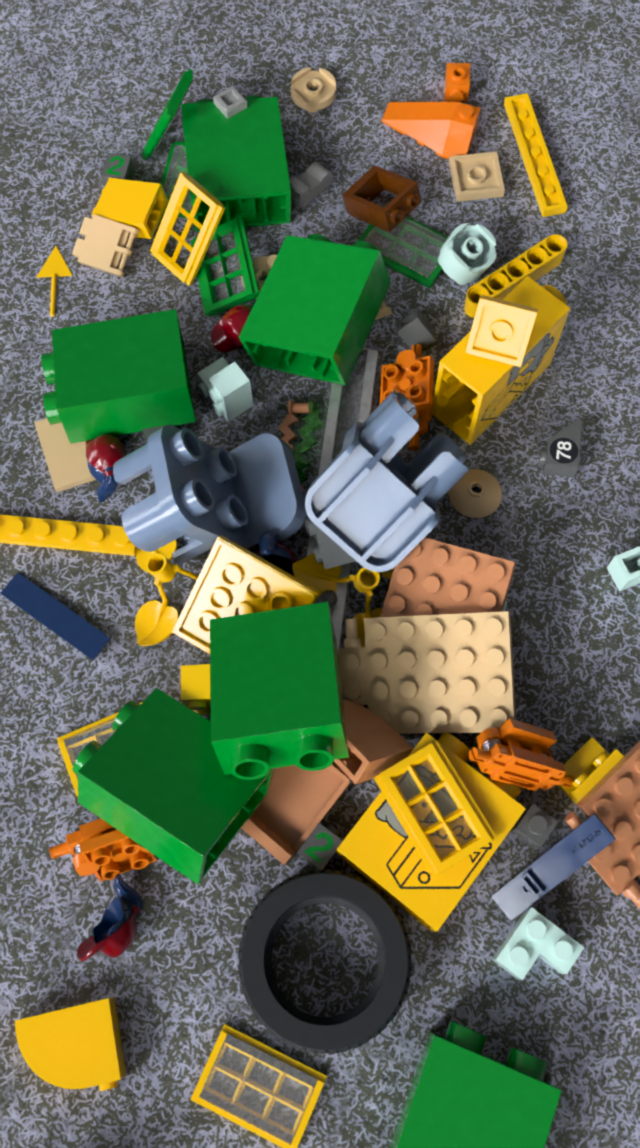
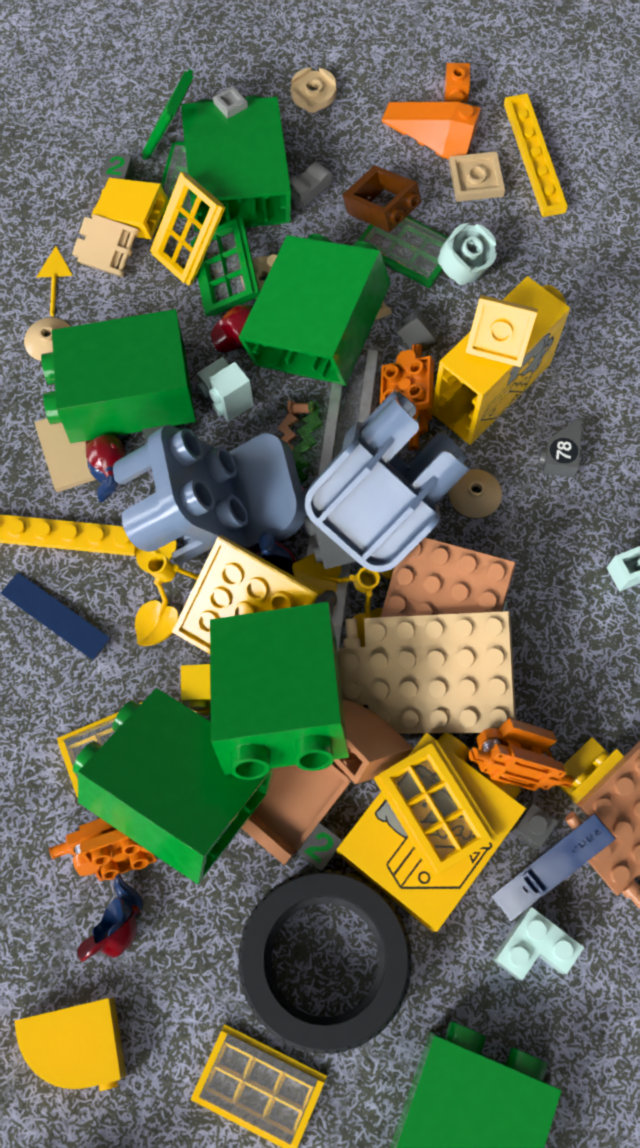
(34, 338): none -> tan dish
(532, 263): yellow beam -> none

